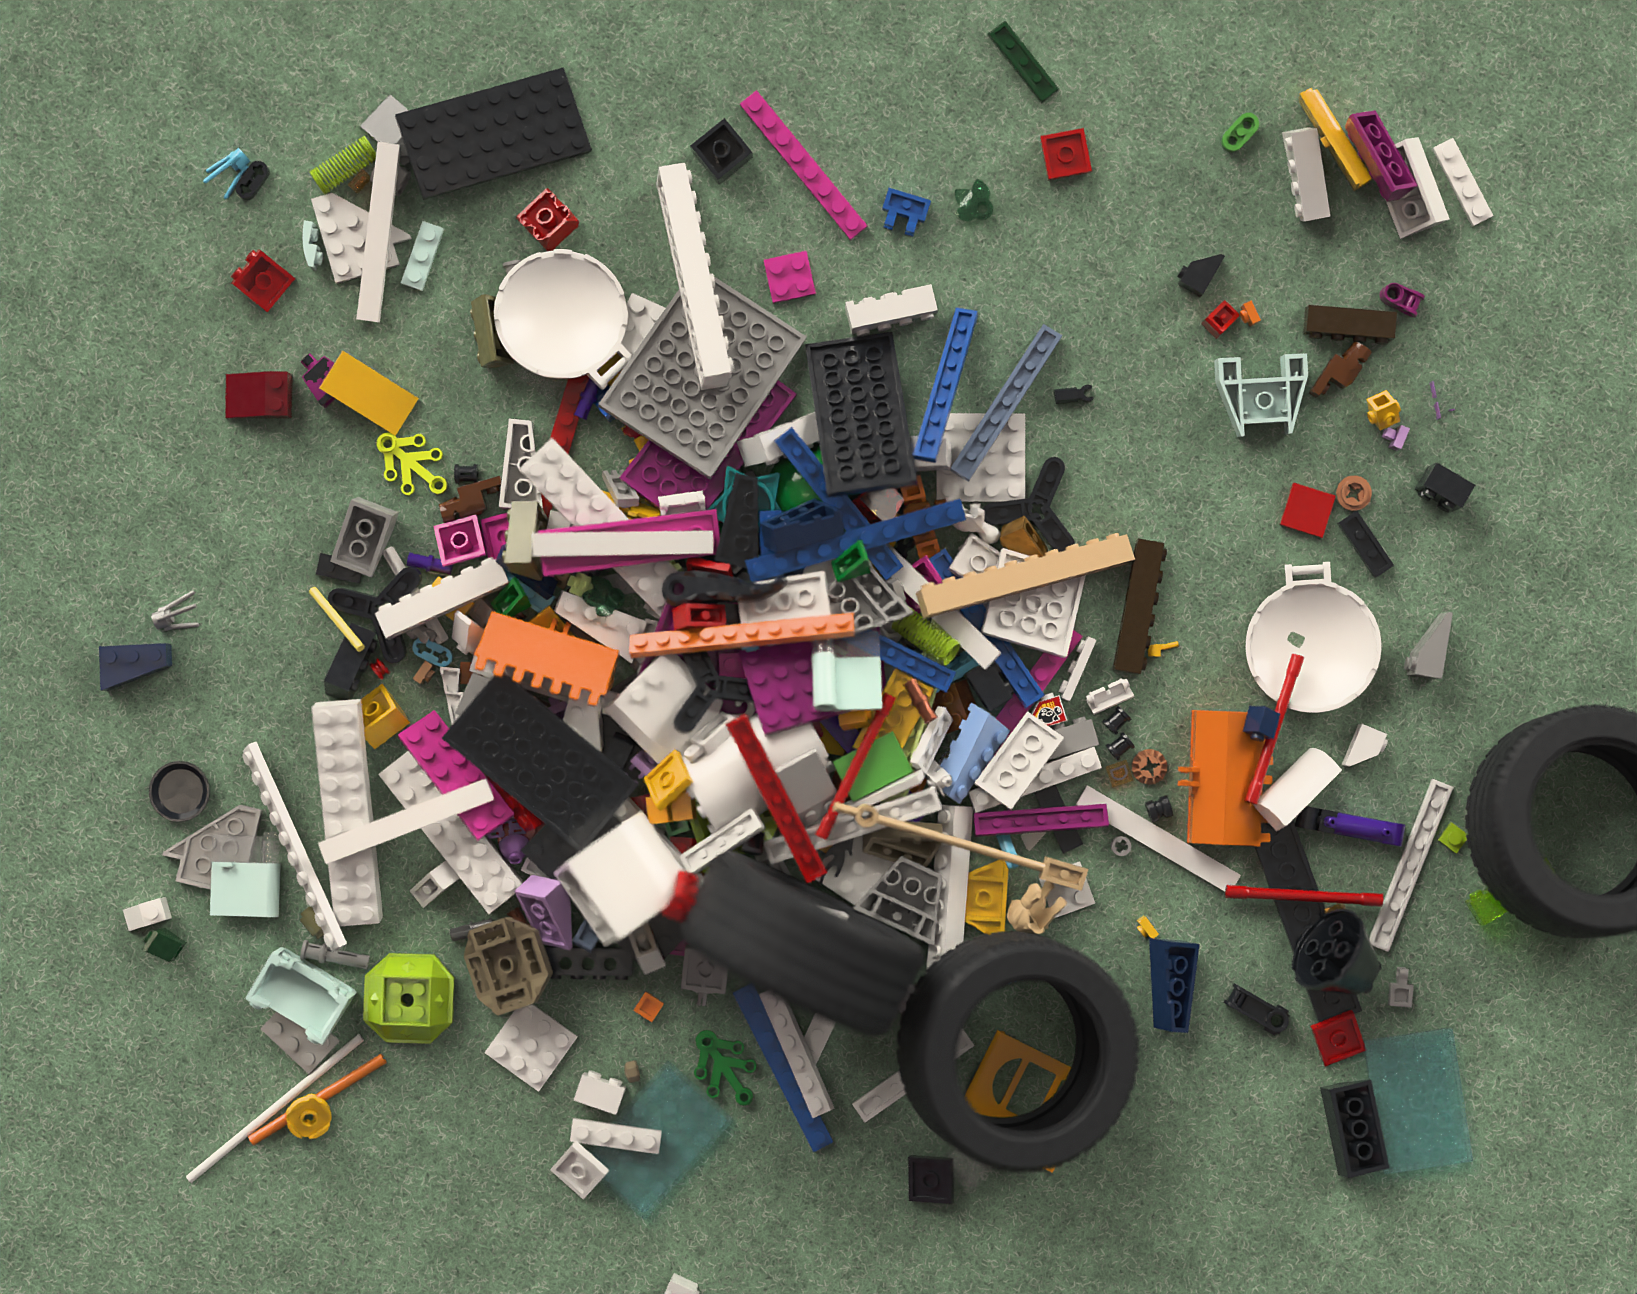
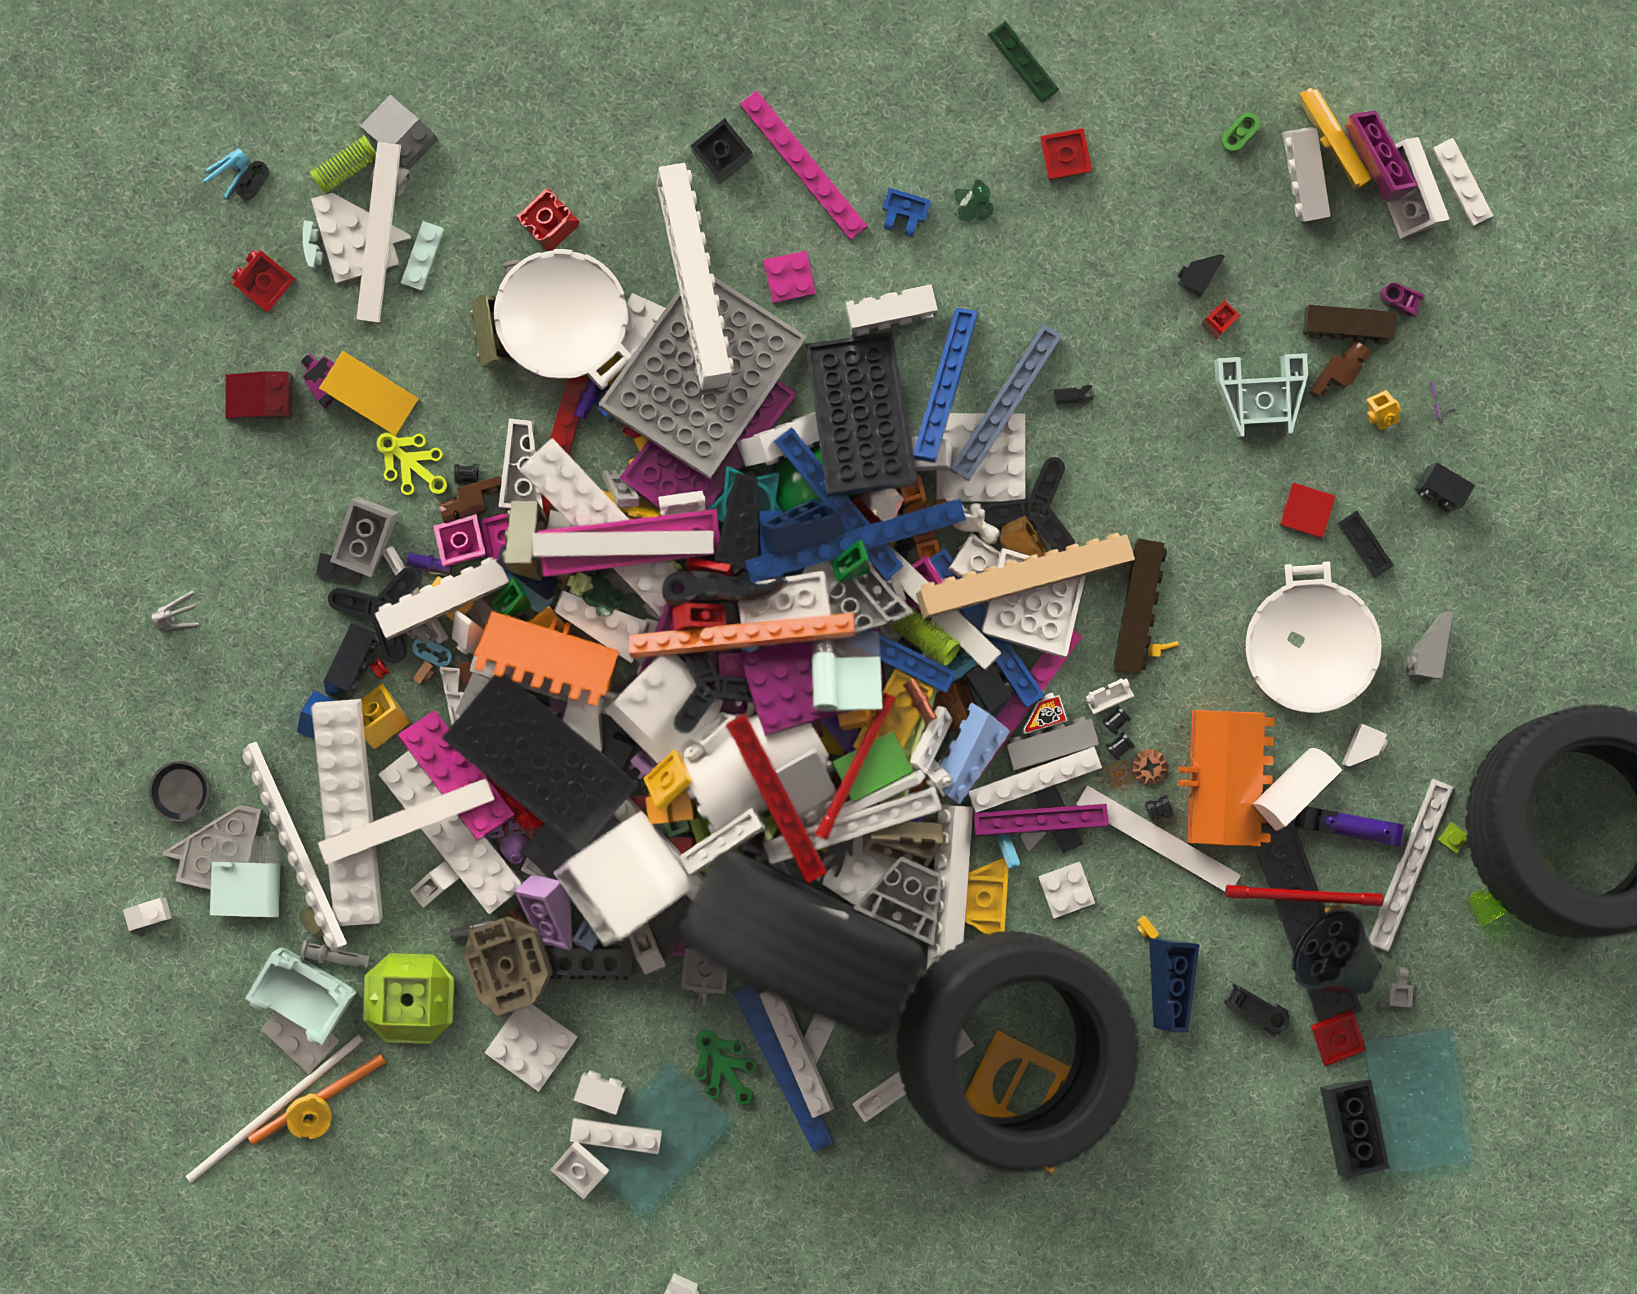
(130, 662): dark blue wedge -> none
(163, 944): dark green slope -> none
(305, 723): none -> blue slope
(338, 621): light yellow bar -> none
(359, 181): clear orange tile -> none
(493, 133): black plate -> none
(632, 1071): dark tan tile -> none
(648, 1006): orange plate -> none
(682, 896): red bracket -> none
(931, 1179): black plate -> none
(1019, 760): white plate -> none
(1030, 913): tan piece -> none
(1050, 870): tan bar -> none
(1076, 668): white plate -> none
(1119, 839): light grey bush -> none
(1249, 314): orange plate -> none
(1256, 785): red piece -> none
(1261, 723): dark blue brick -> none
(1364, 495): nougat gear -> none
(1396, 436): lavender tile -> none

